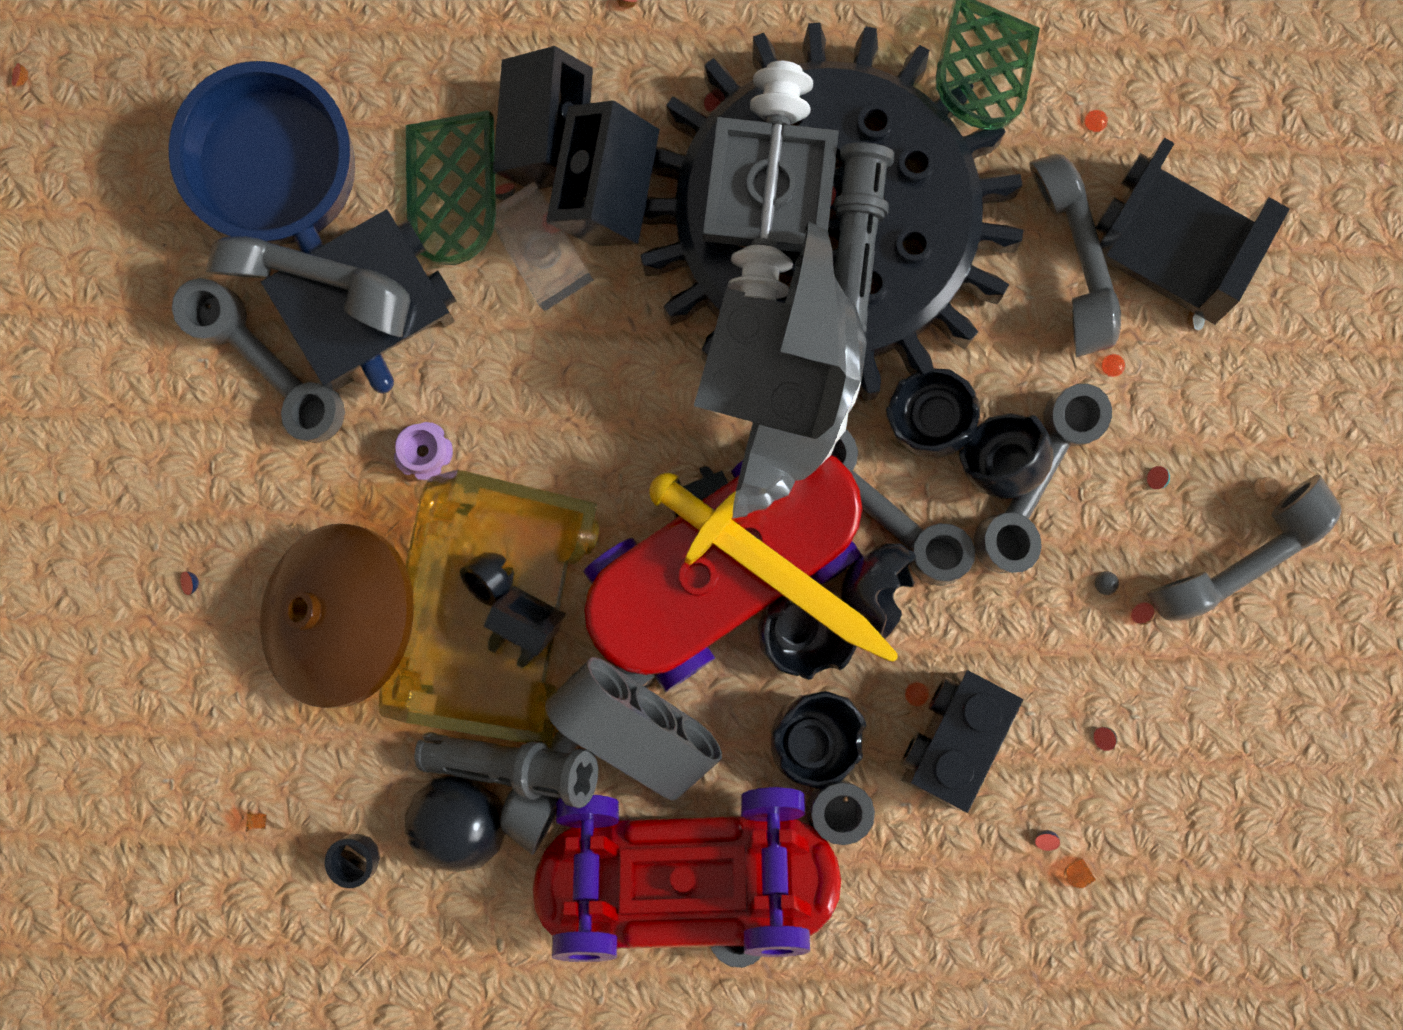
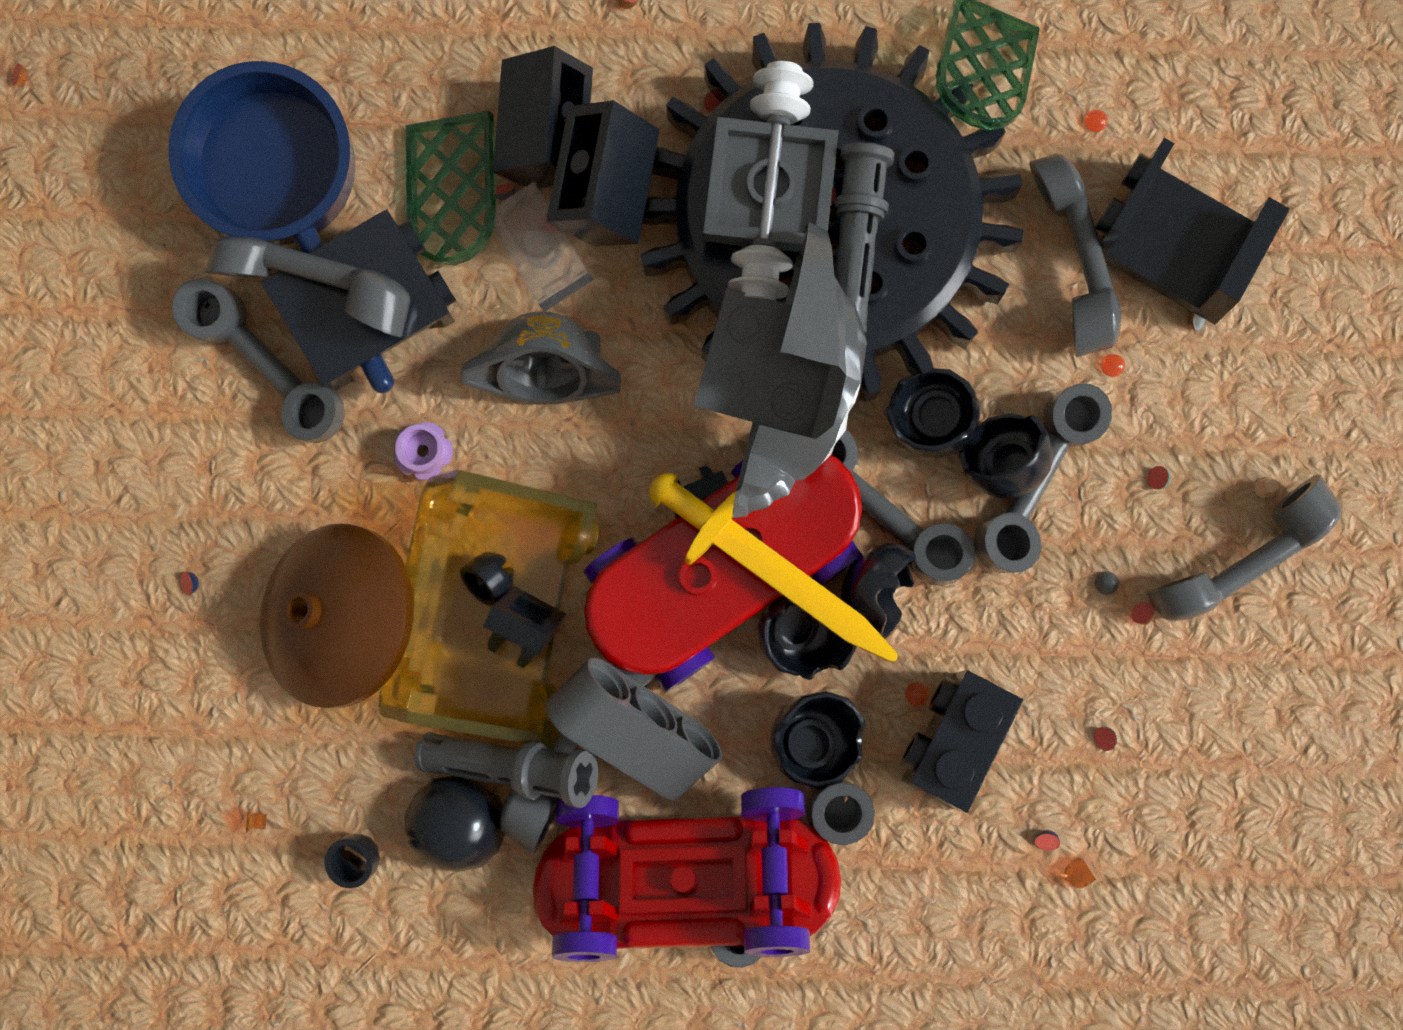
(543, 362): none -> dark grey hat

